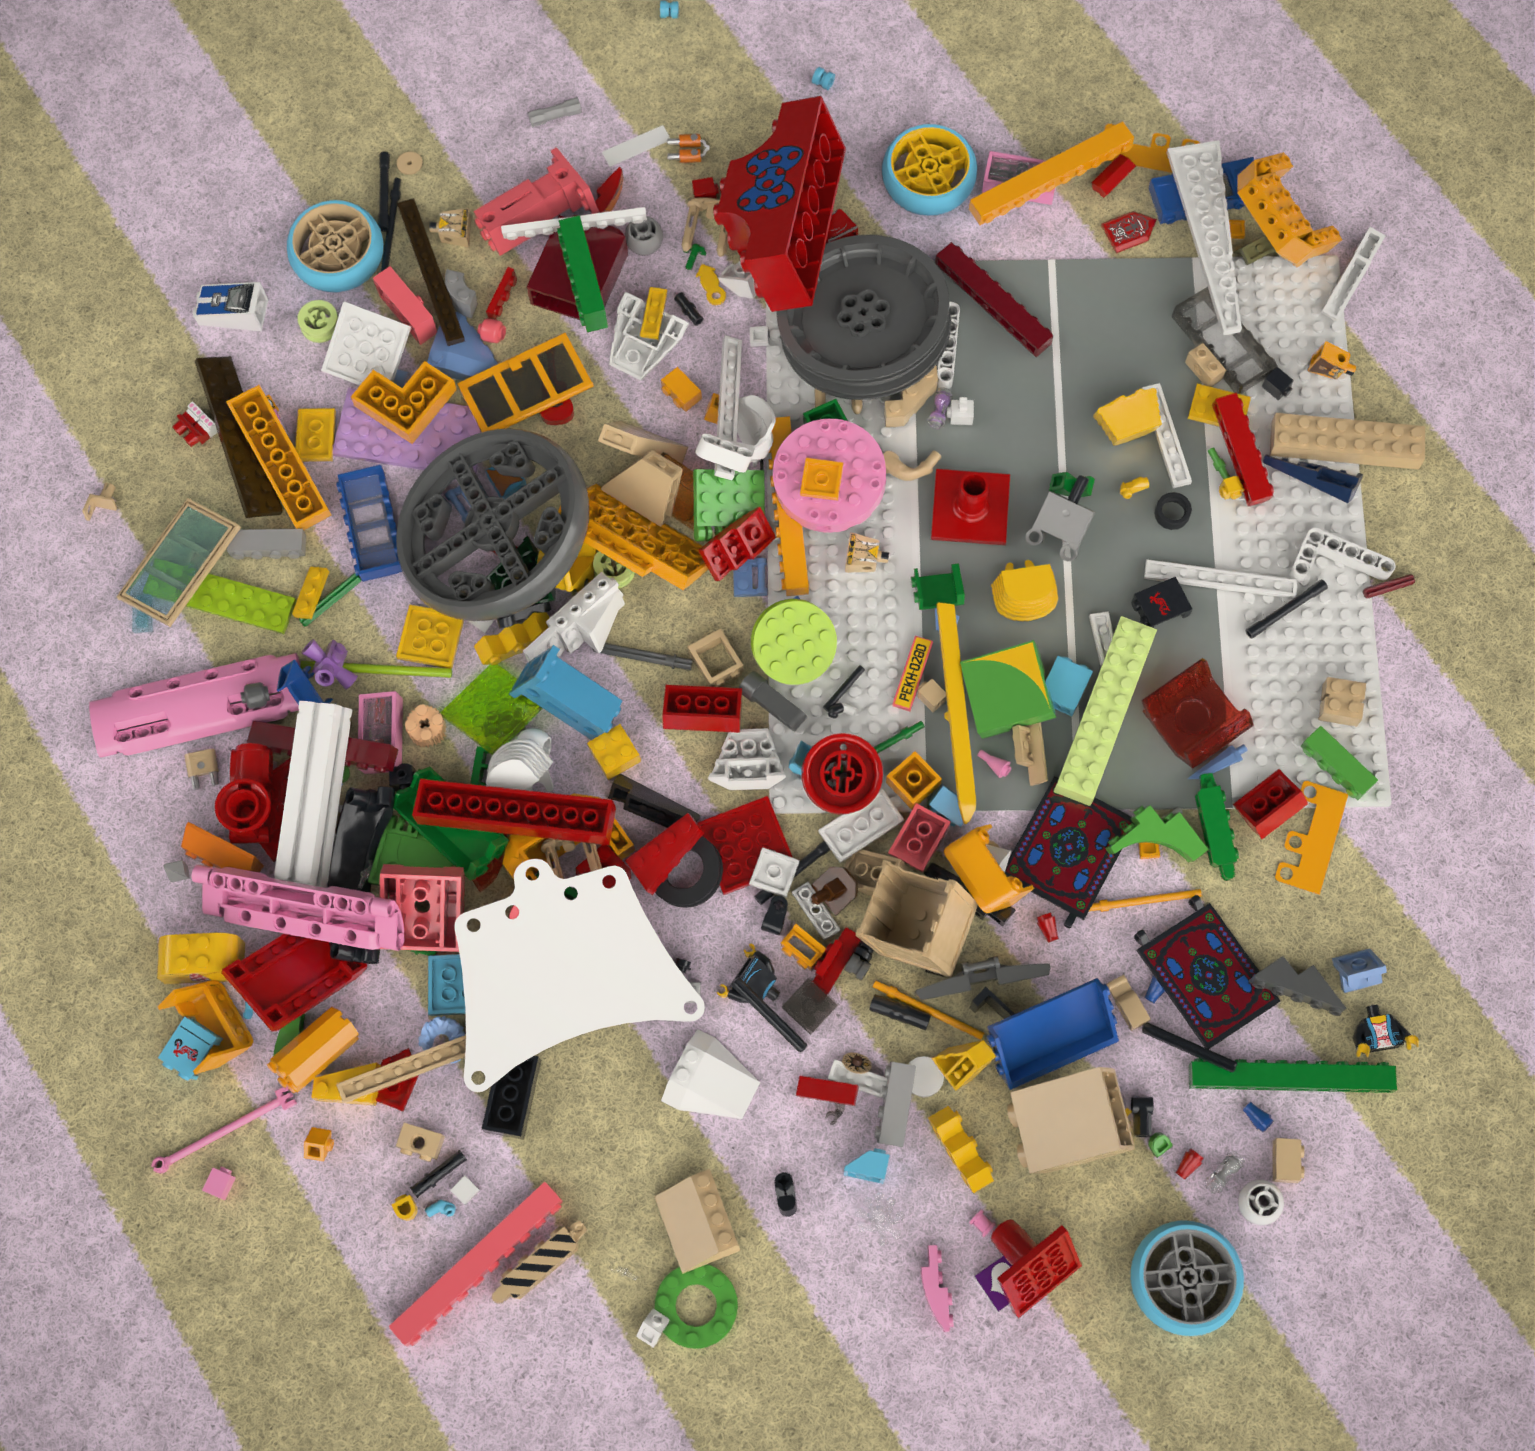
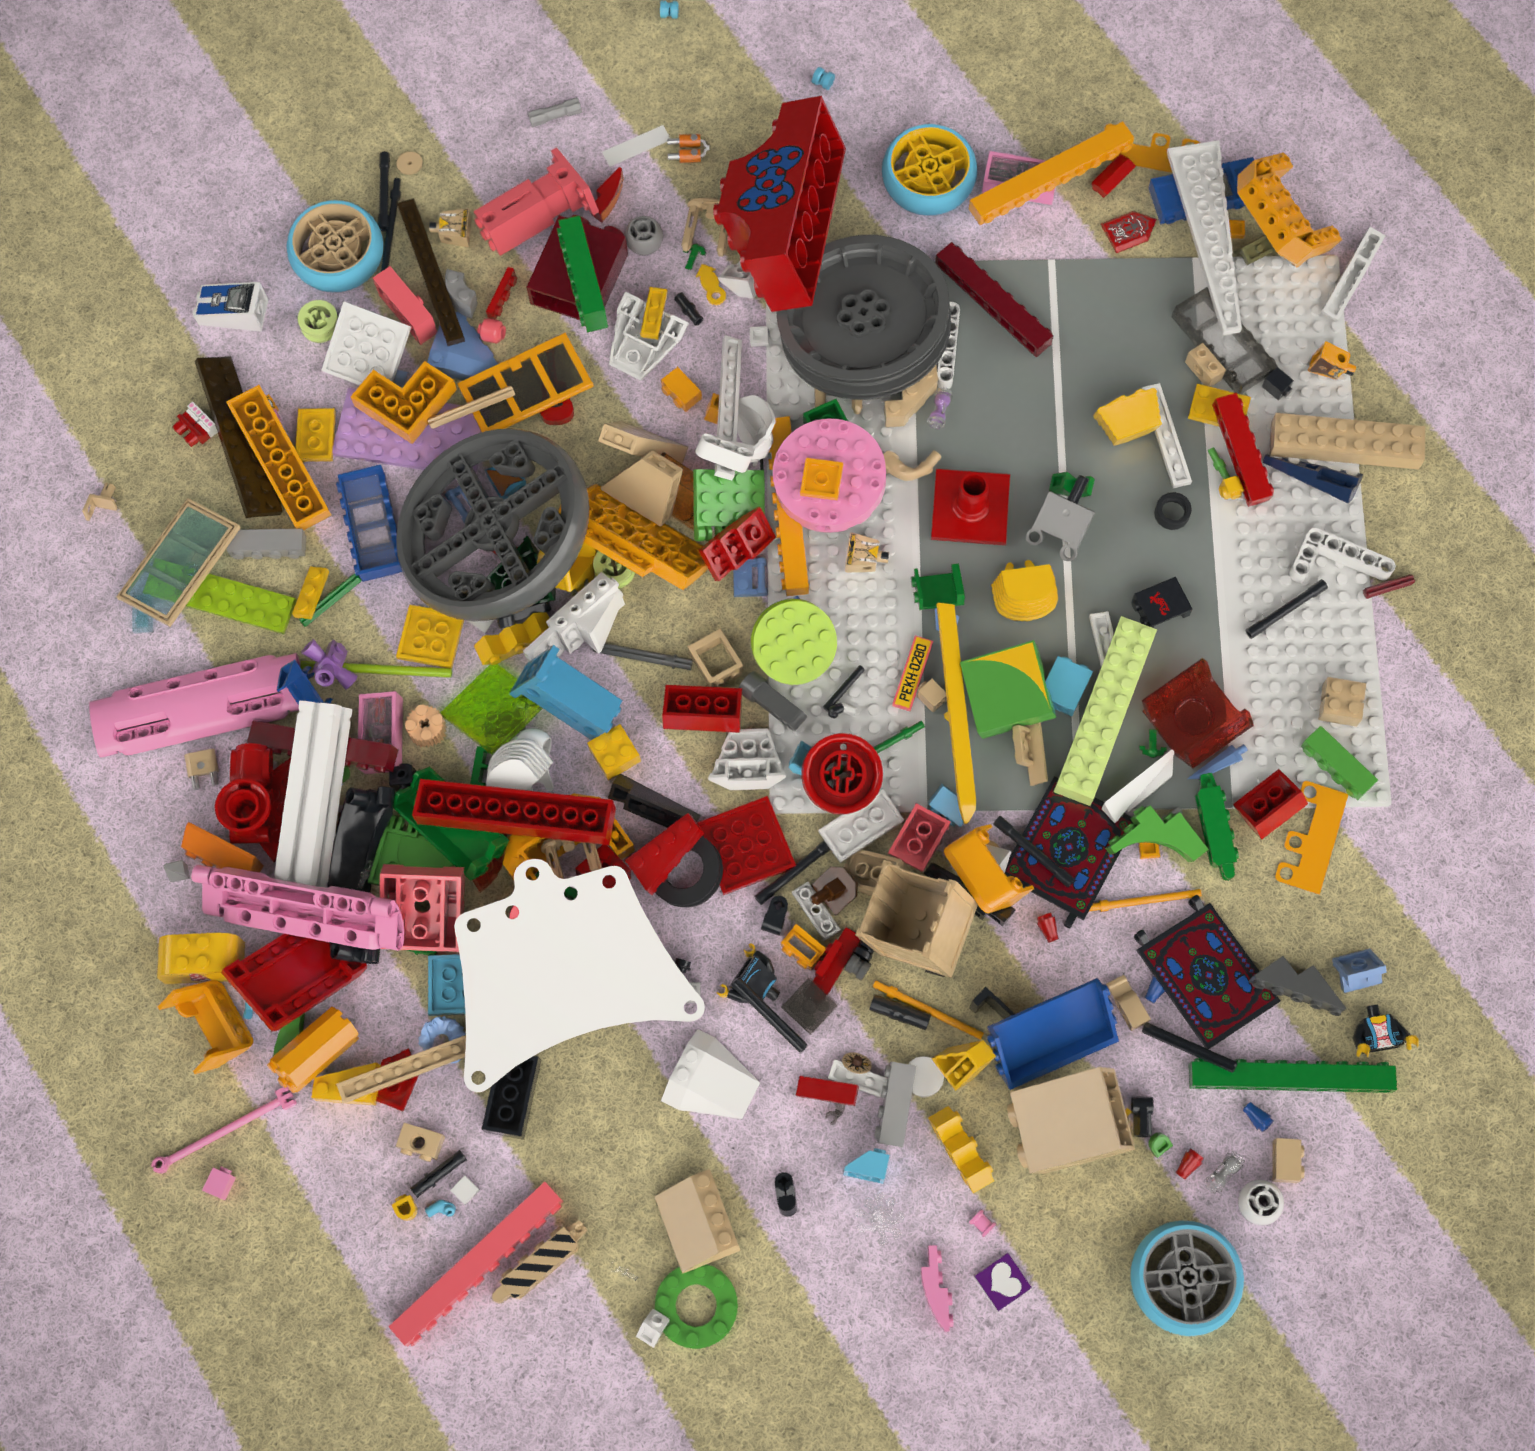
(188, 1047): medium azure panel -> none
(255, 695): dark grey head -> none
(318, 1144): light orange brick -> none
(471, 407): none -> tan axle
(550, 226): white plate -> none
(705, 188): red brick -> none
(774, 872): white tile -> none
(841, 226): red torso -> none
(913, 780): light orange brick -> none
(961, 411): white brick -> none
(994, 971): dark grey piece -> none
(999, 766): bright pink cone -> none
(1035, 1266): red piece -> none
(1058, 872): none -> black piece
(1133, 486): yellow arm -> none
(1140, 788): none -> white wedge
(1153, 752): none -> green piece
(1221, 579): white tile -> none

